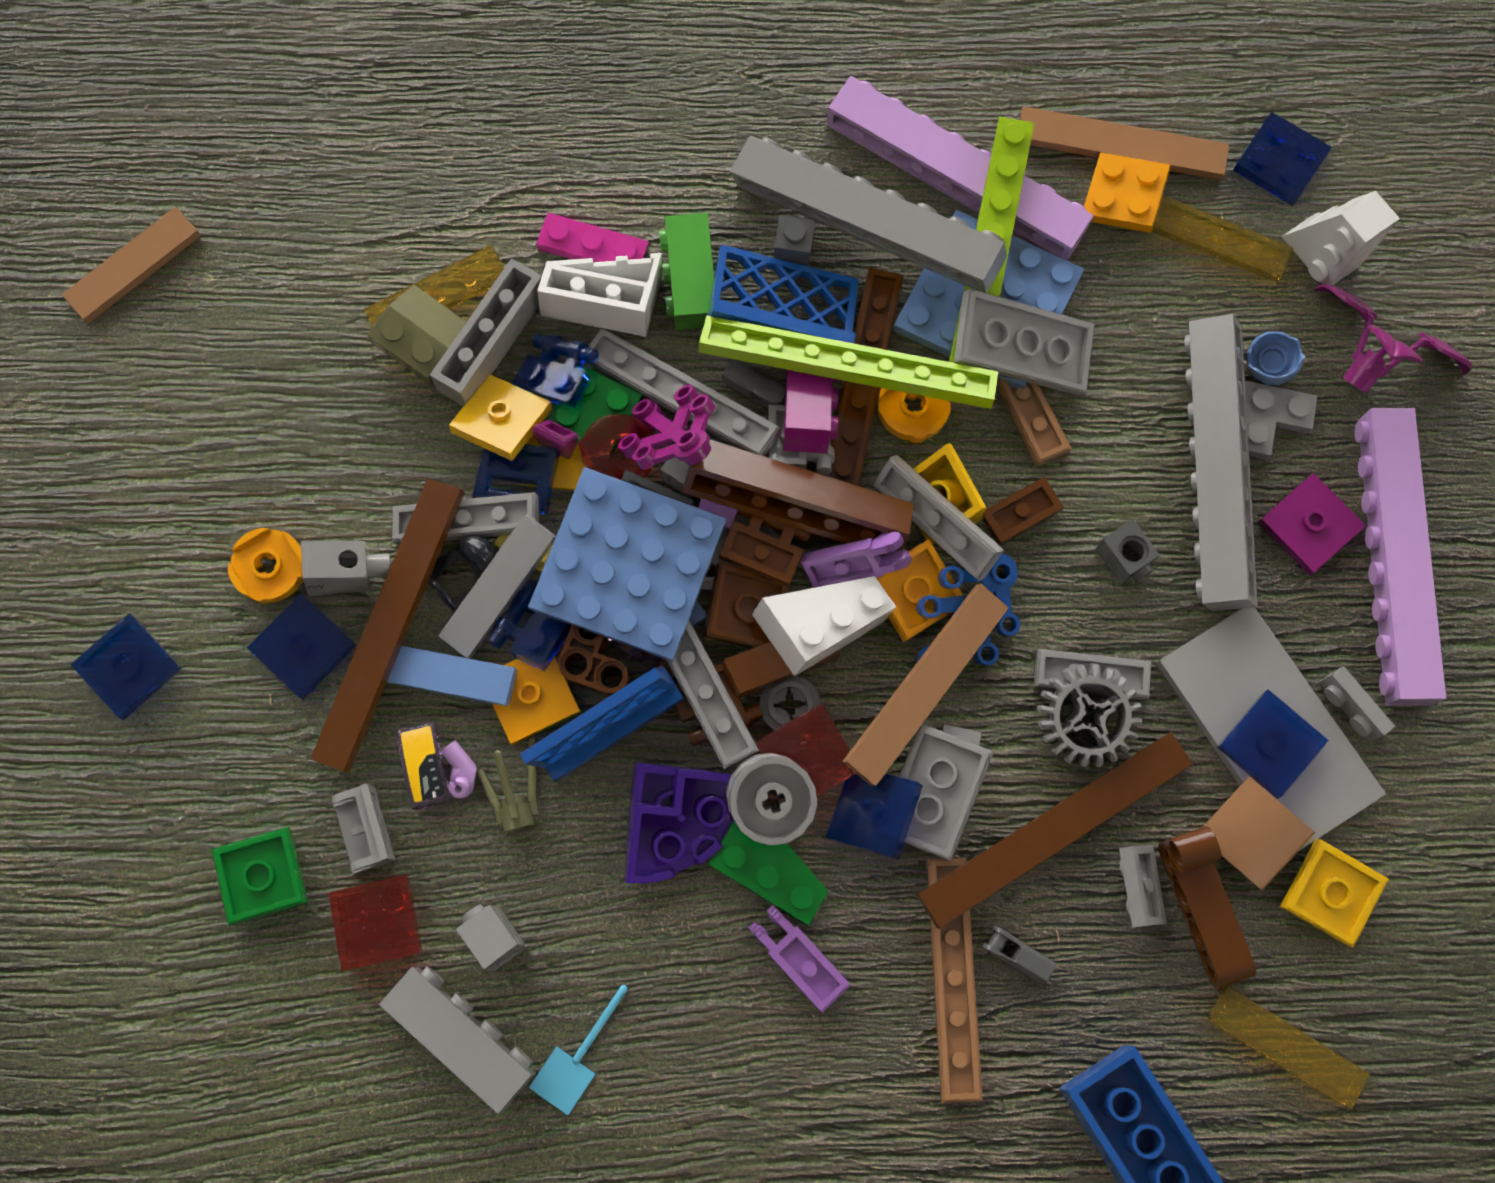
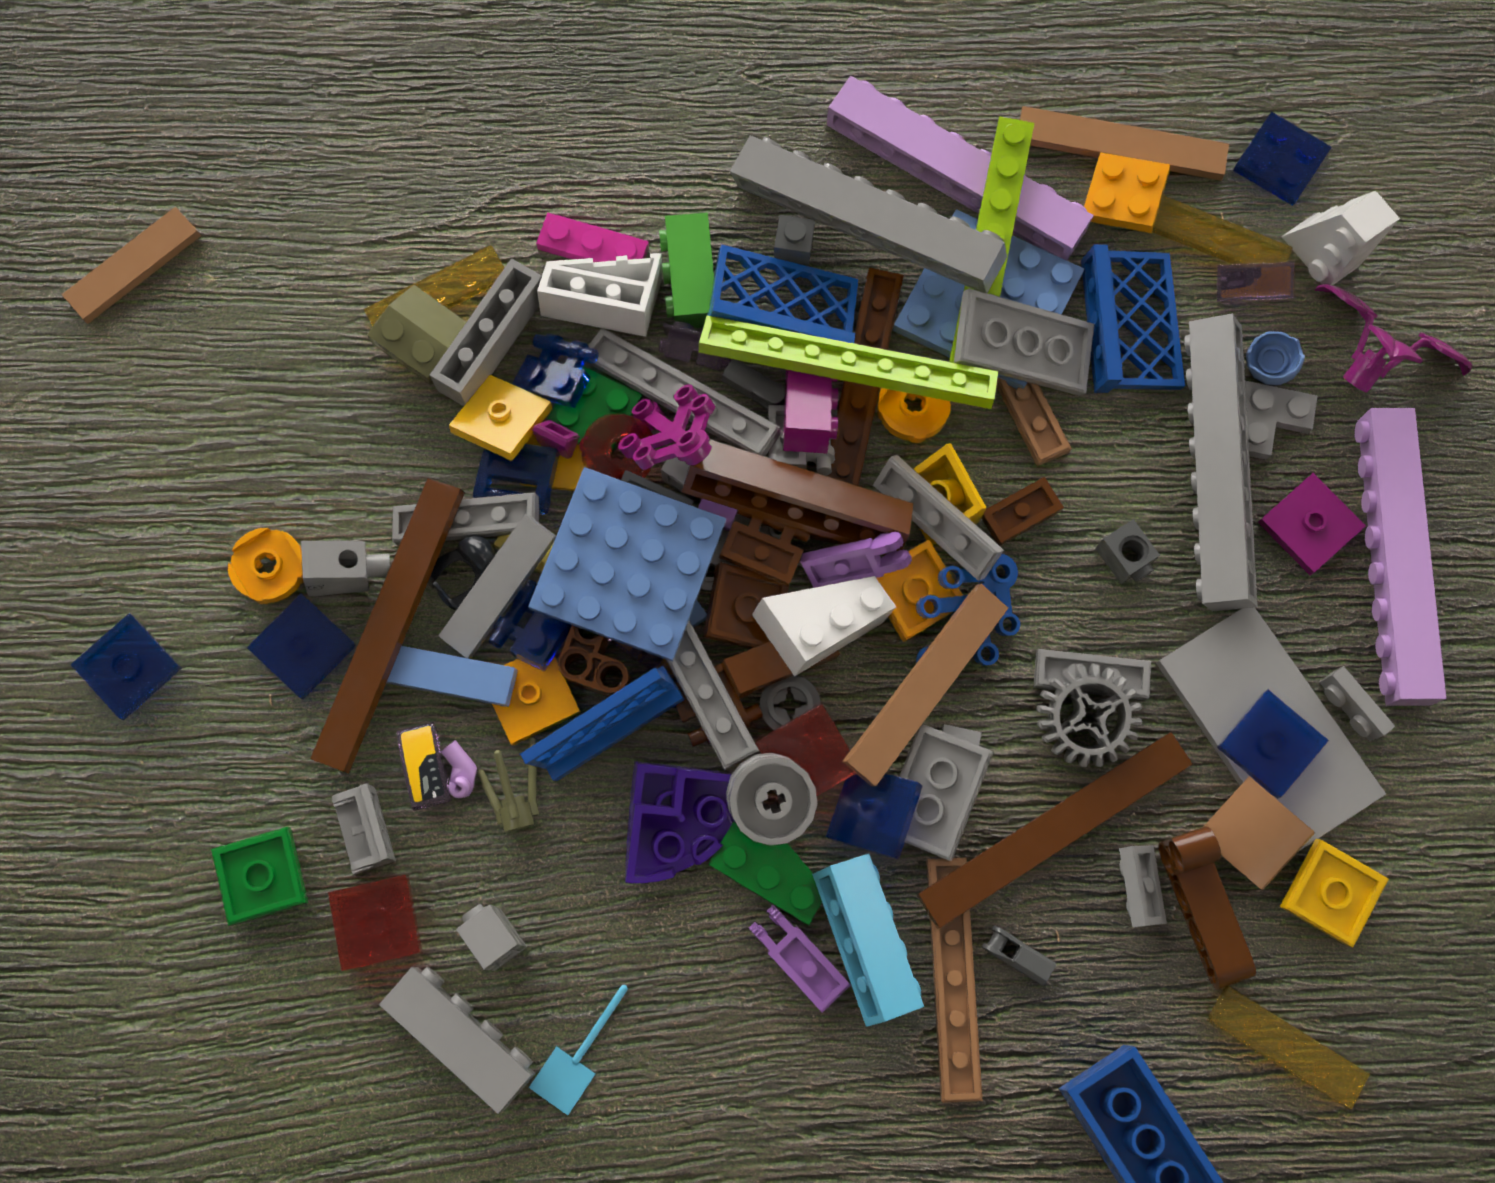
(681, 343): none -> hinge
(868, 940): none -> medium azure brick
(1103, 313): none -> blue fence
(1256, 281): none -> slope

